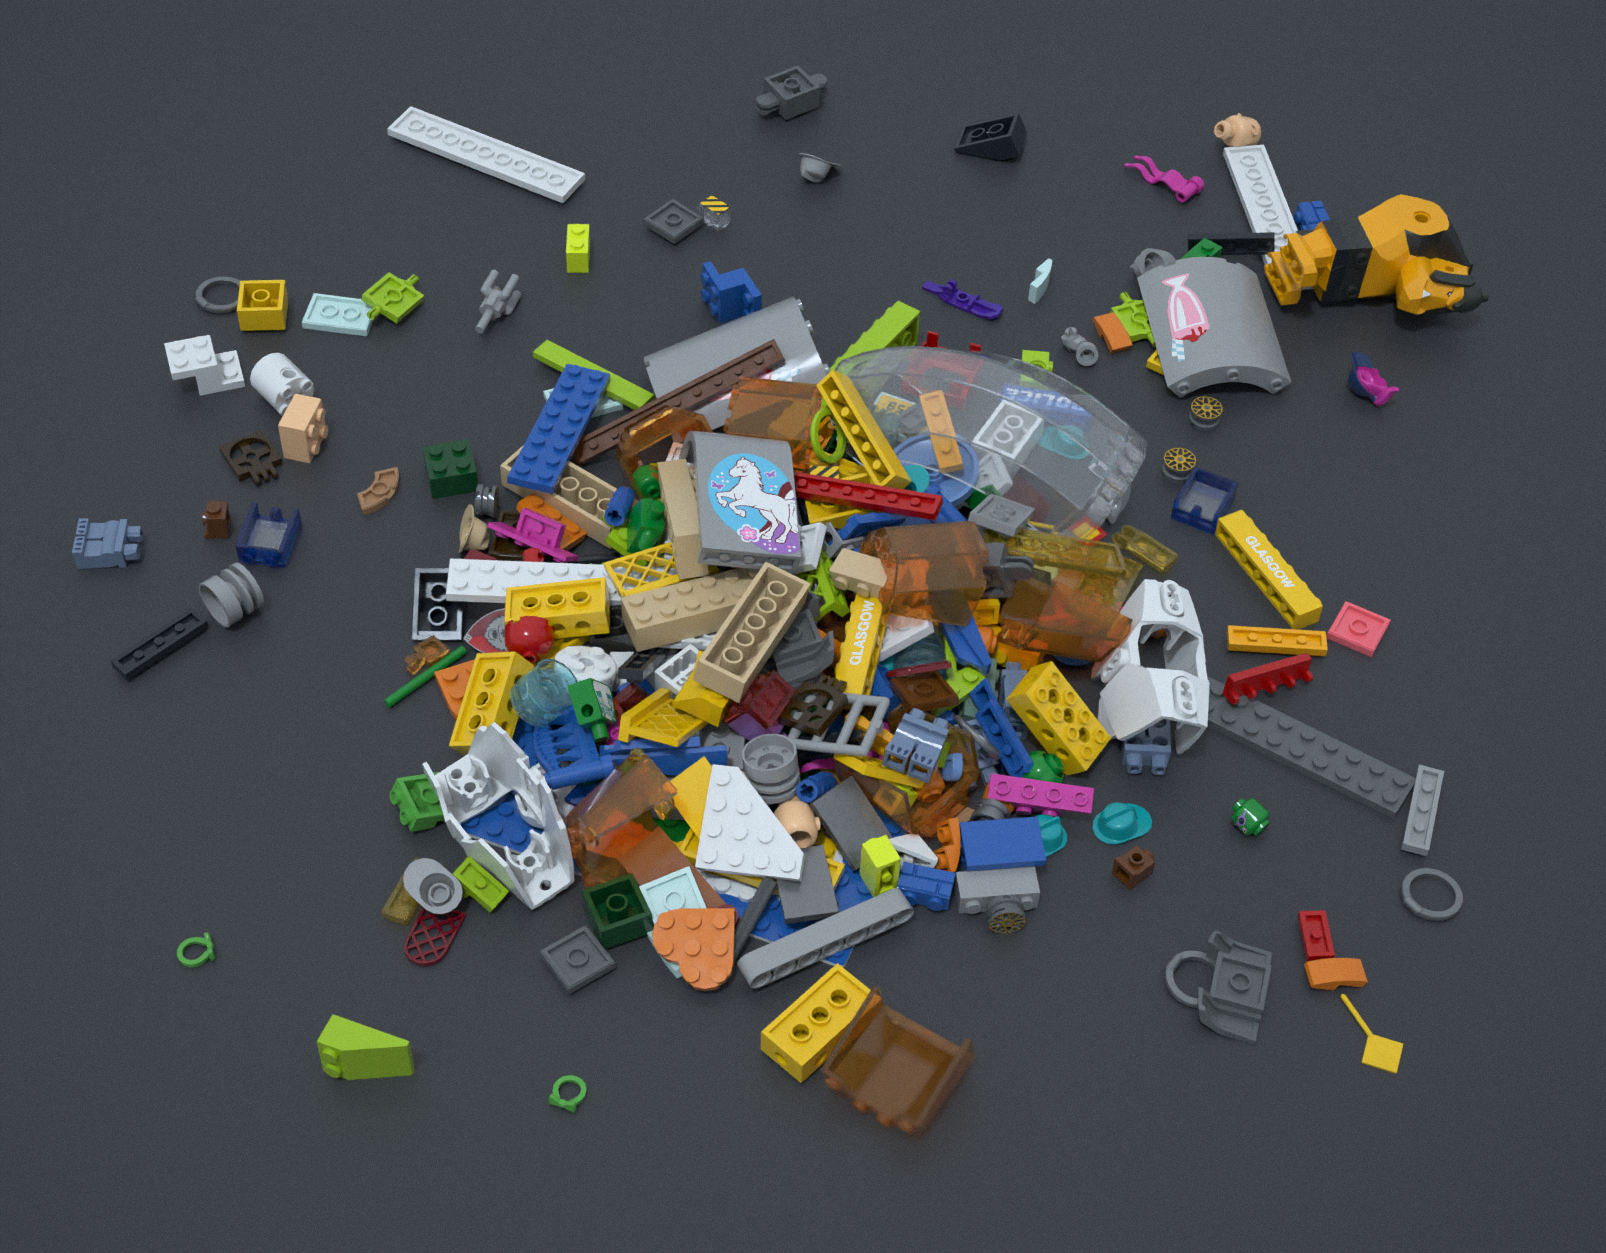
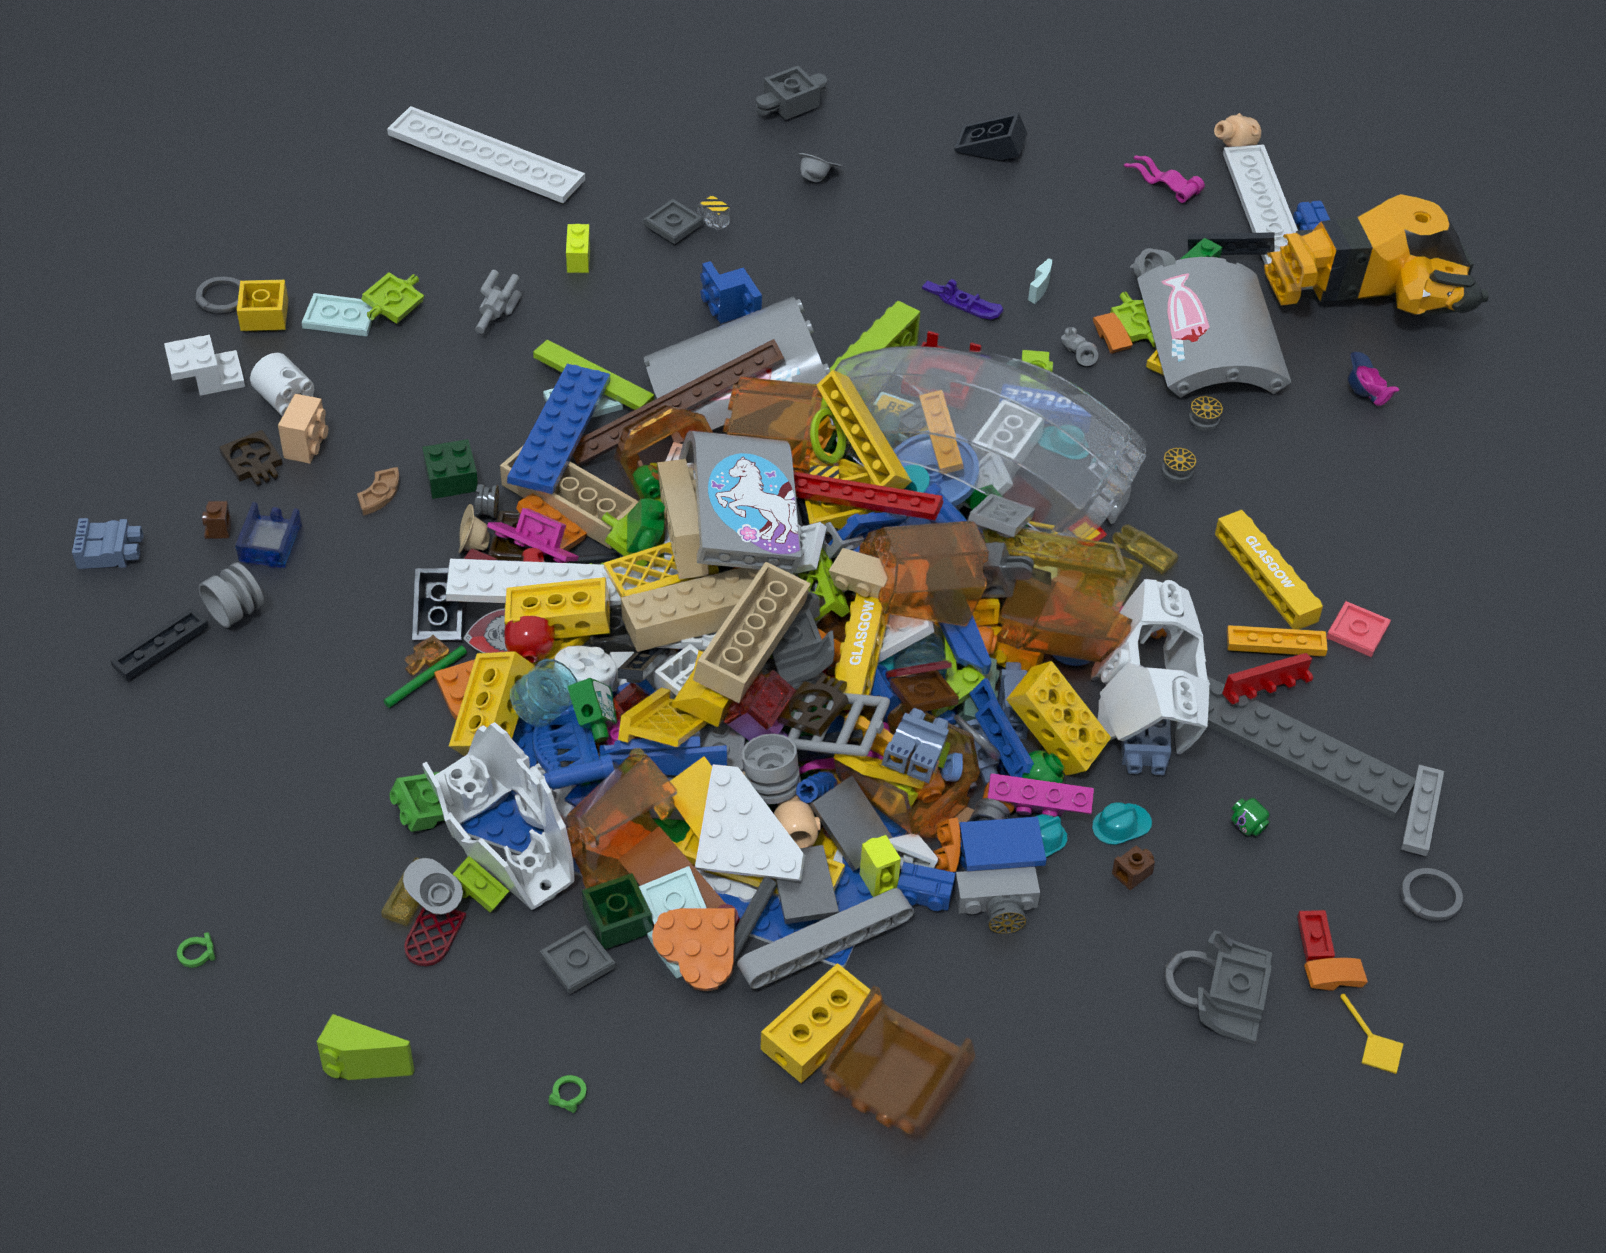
(619, 506): blue axle -> none
(1203, 500): clear blue window -> none

